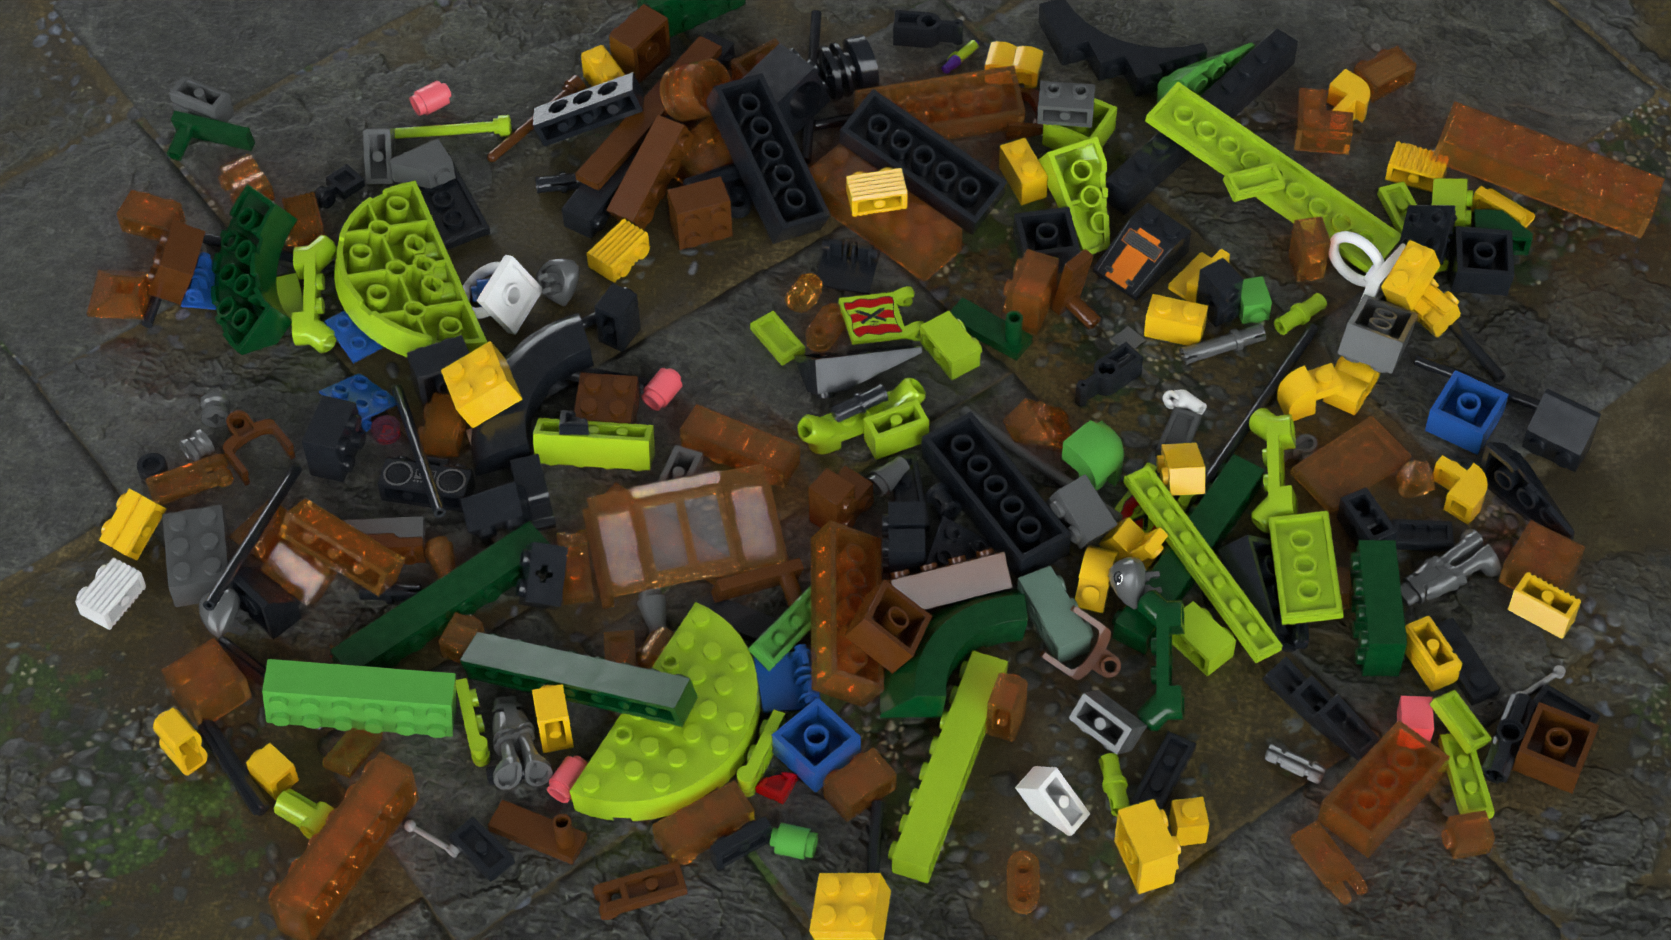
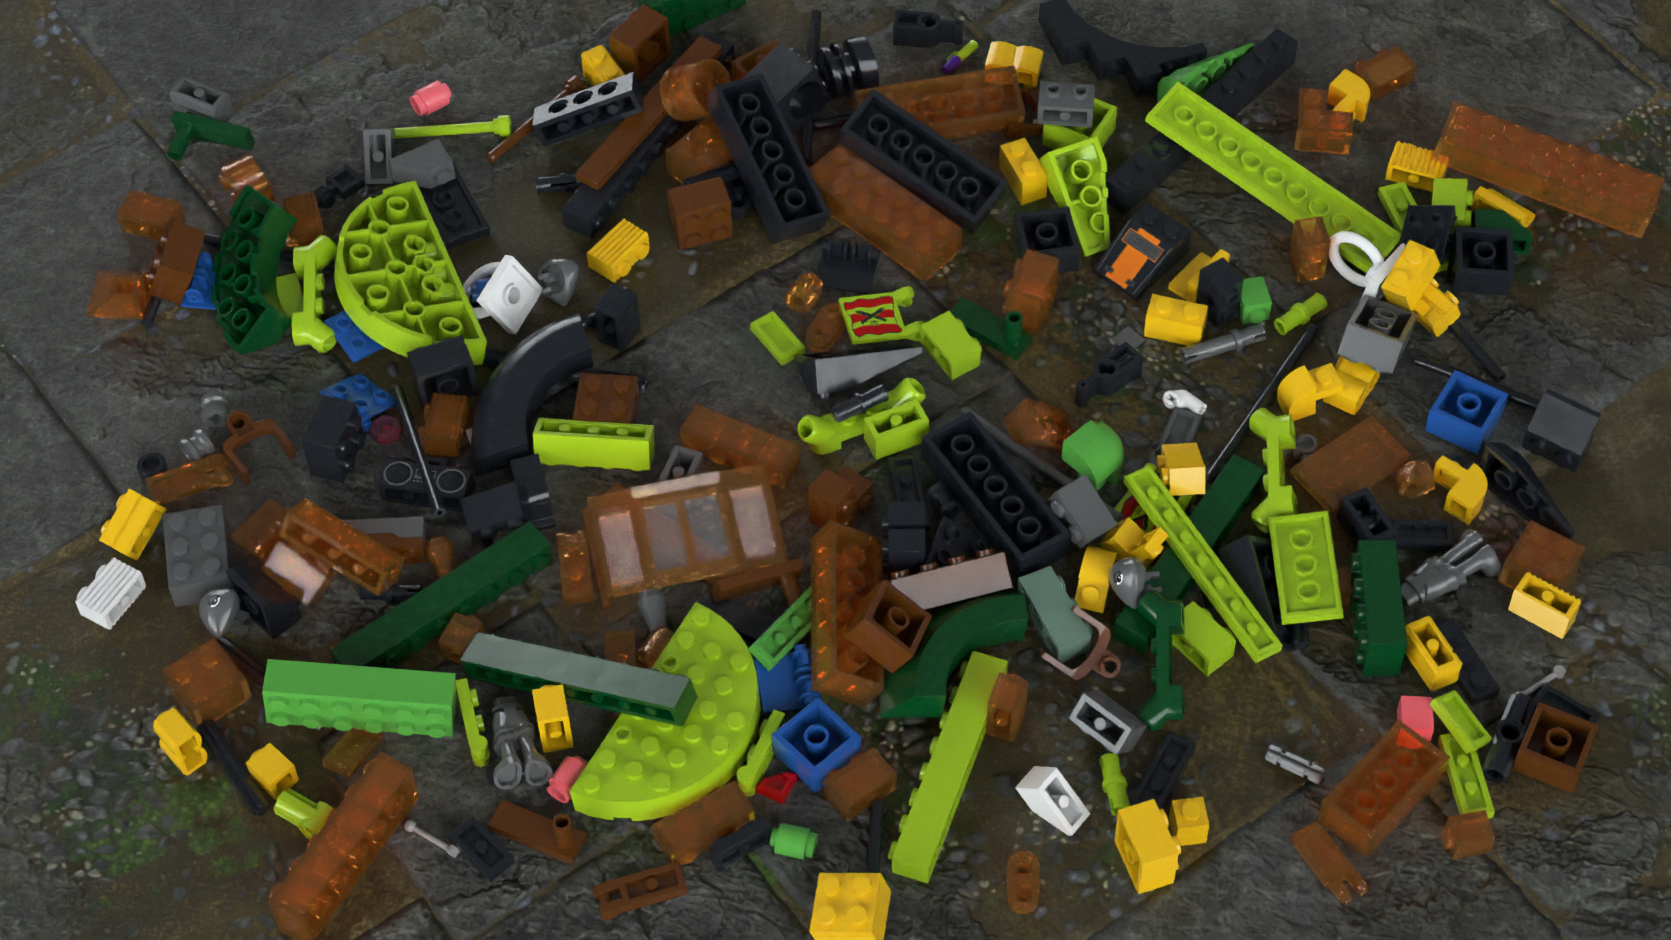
(252, 538): black piece -> none
(481, 384): yellow brick -> none
(552, 563): black brick -> none
(572, 425): black tile -> none
(651, 172): reddish brown brick -> none
(662, 388): coral brick -> none
(876, 191): yellow brick -> none
(887, 476): dark grey cone -> none
(1070, 290): reddish brown piece -> none
(1254, 181): lime tile -> none
(1321, 710): black slope -> none

